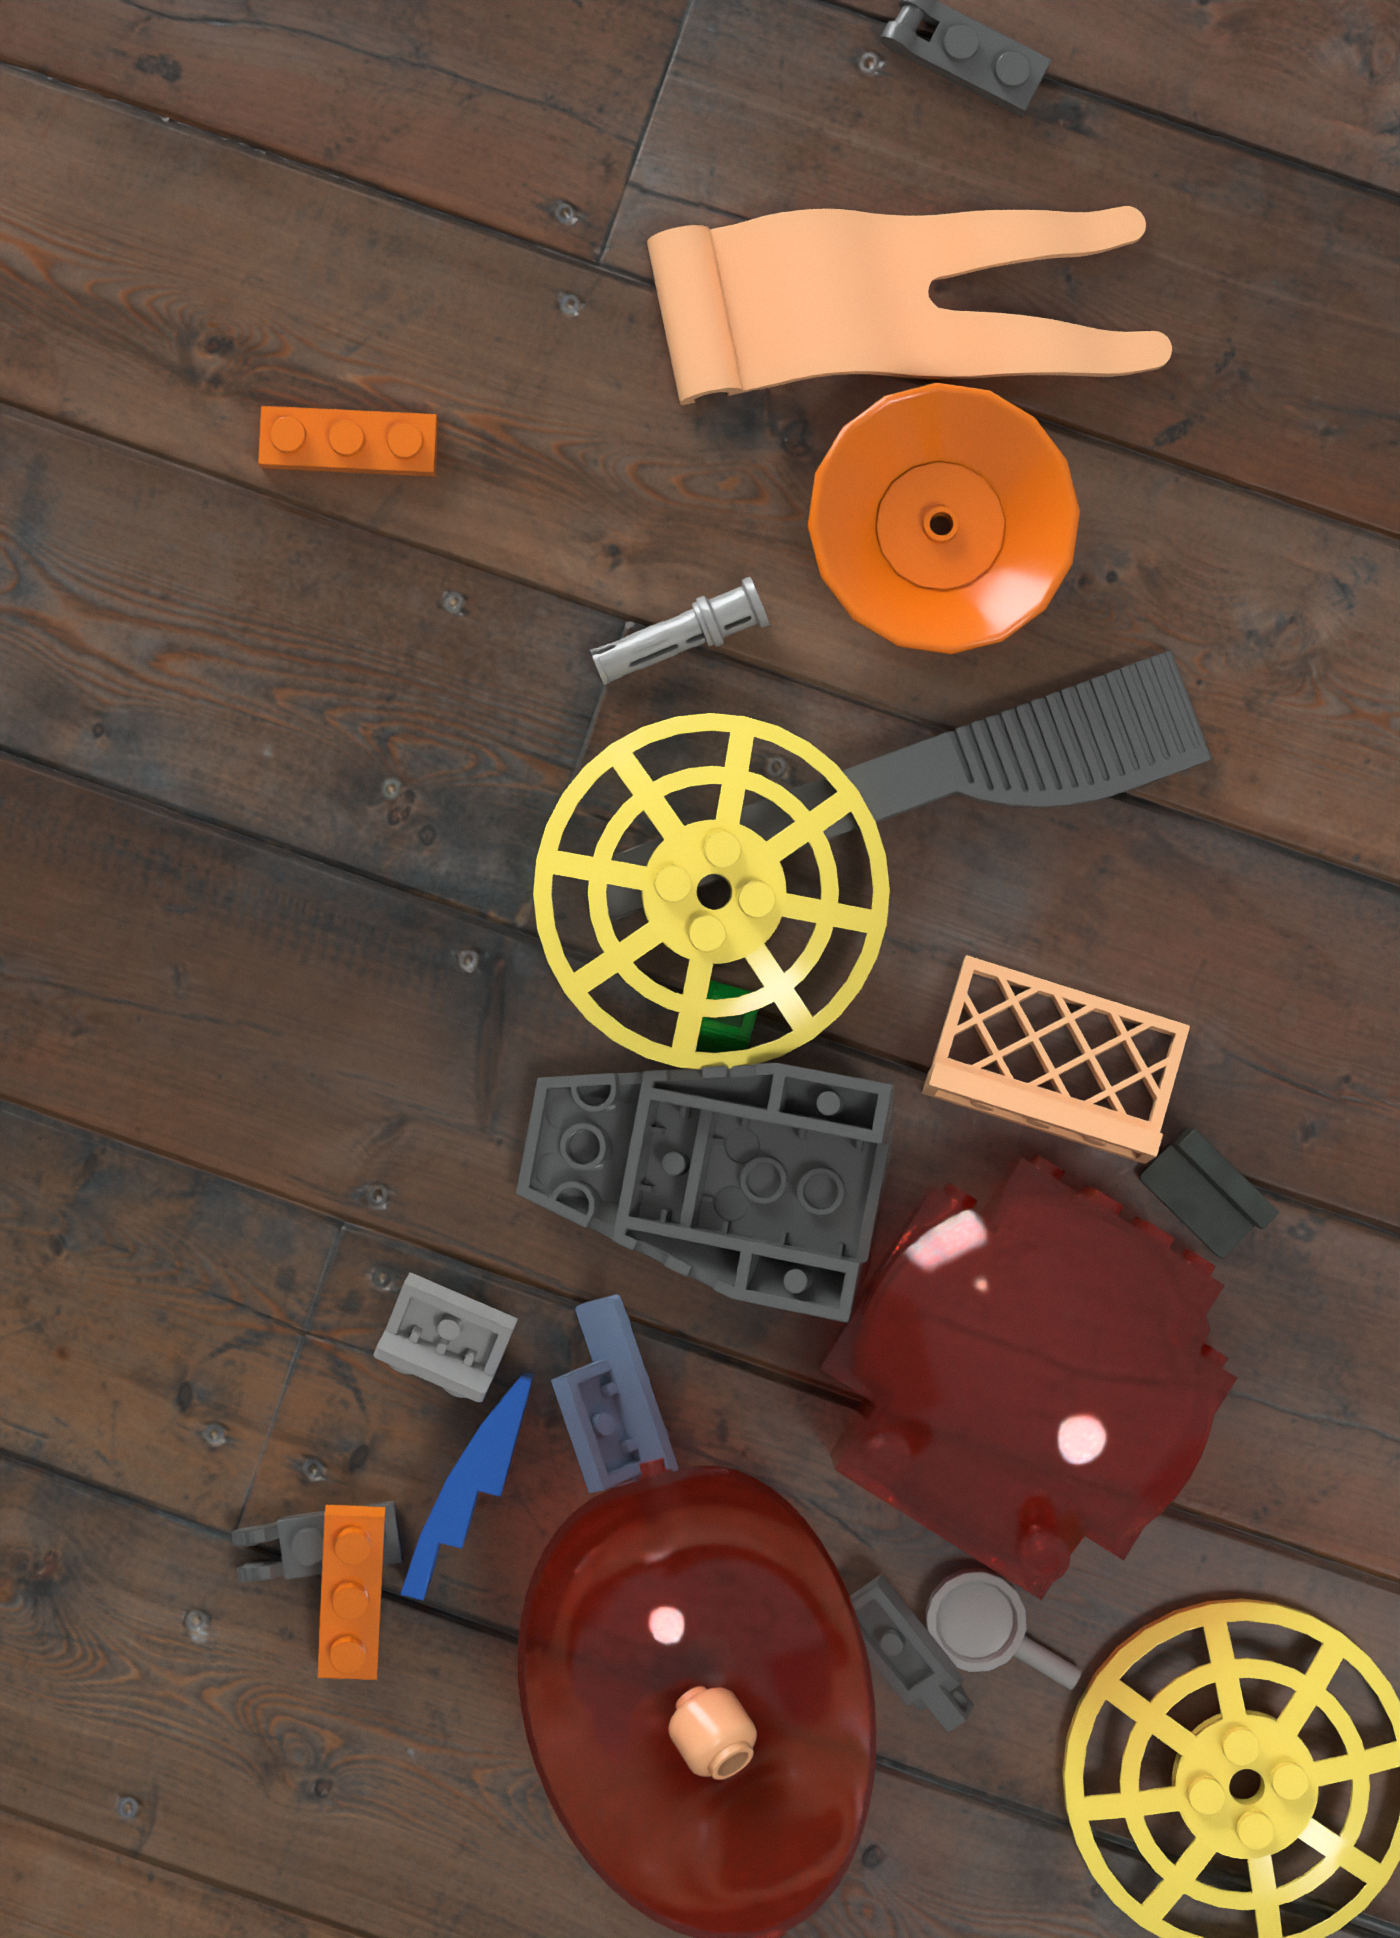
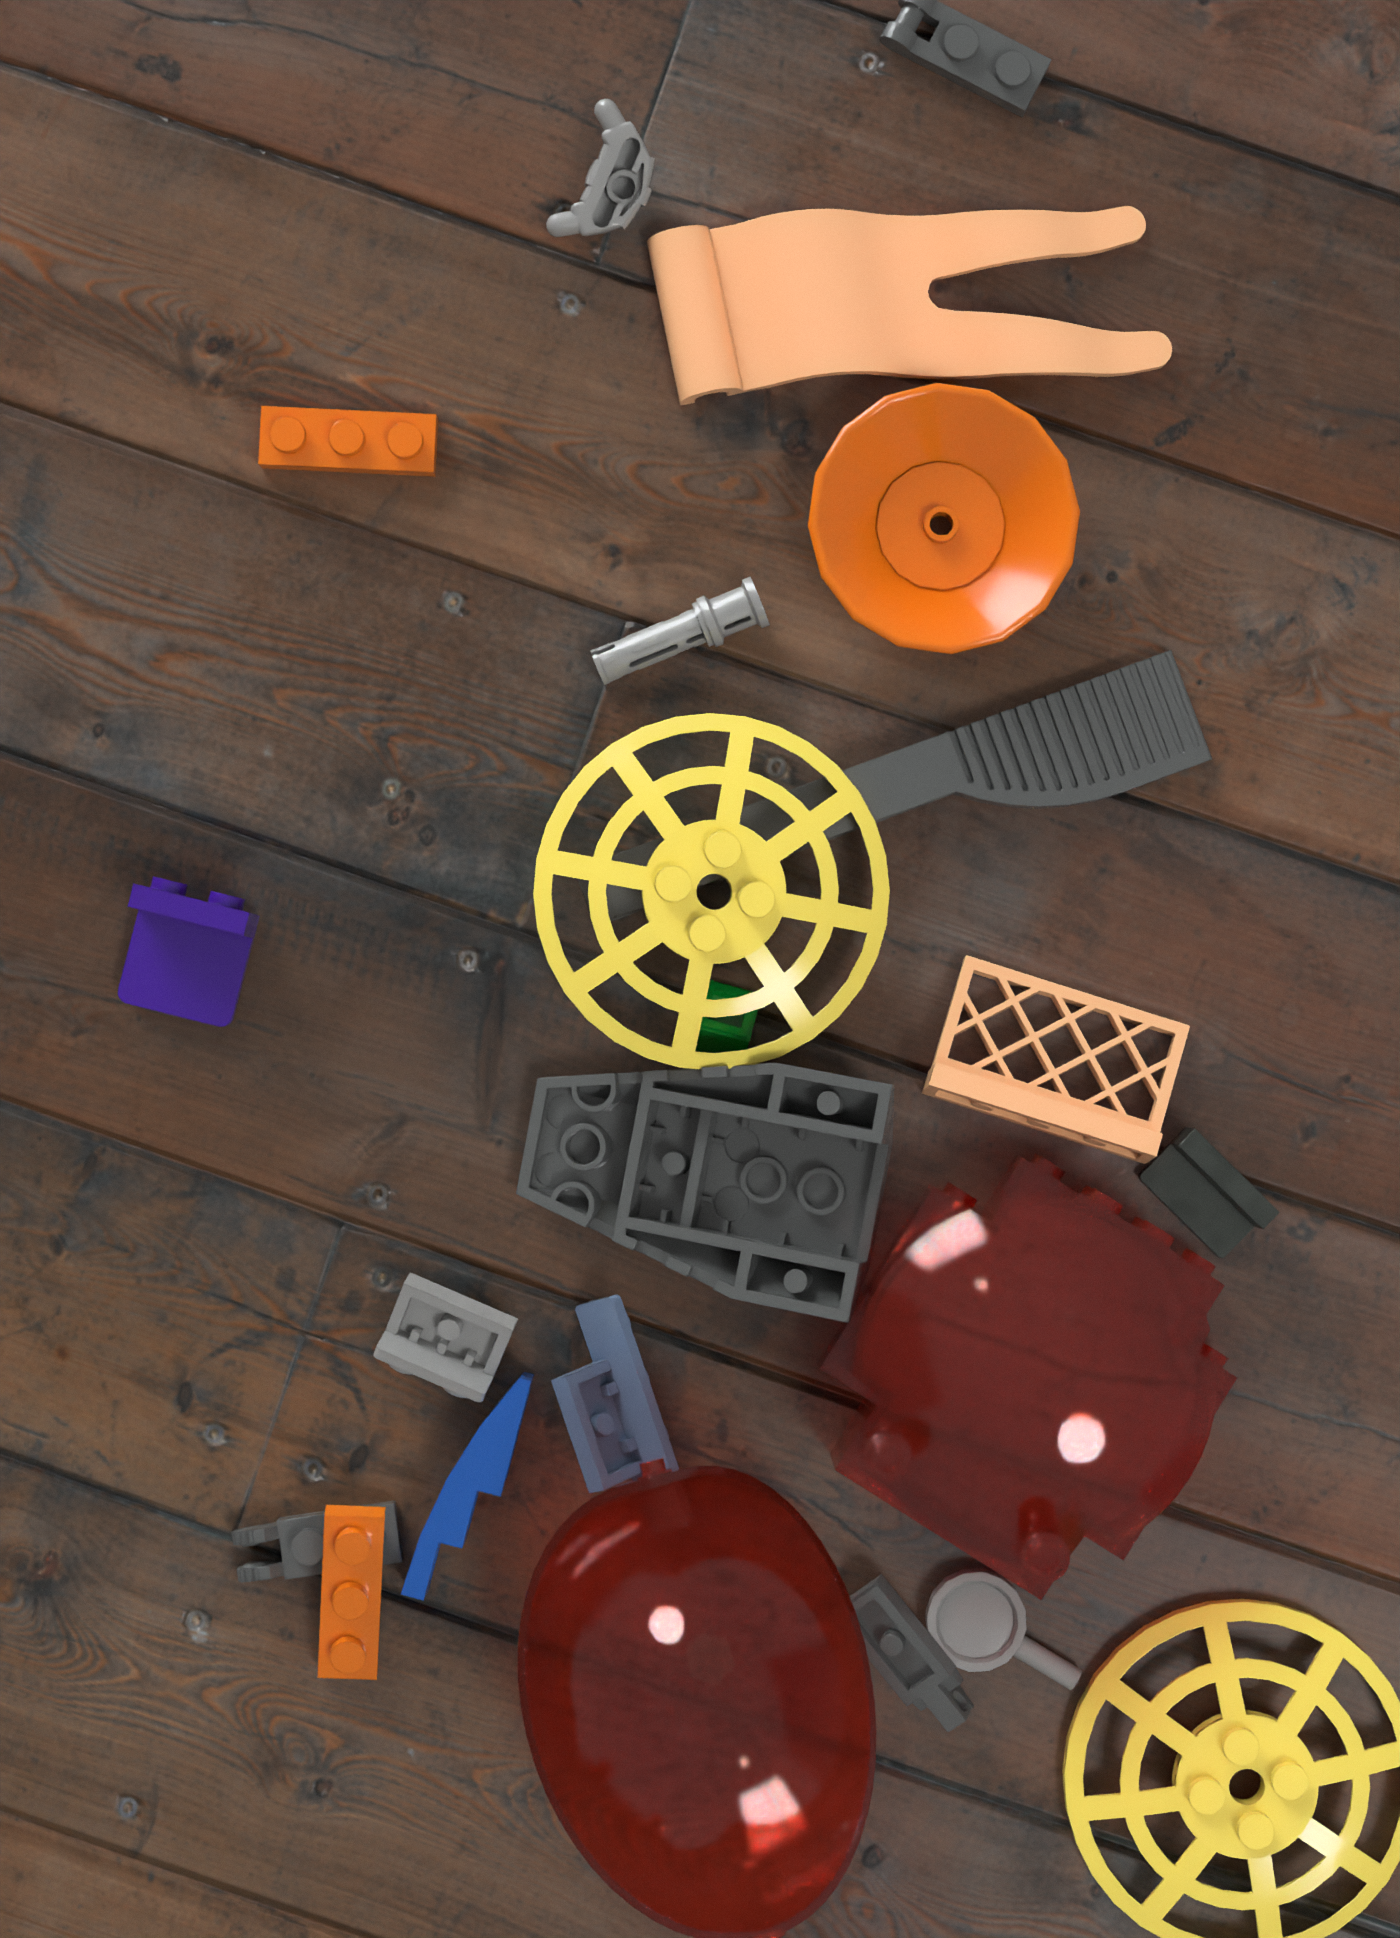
(187, 953): none -> dark purple bracket
(615, 182): none -> light grey piece
(712, 1732): light nougat head -> none

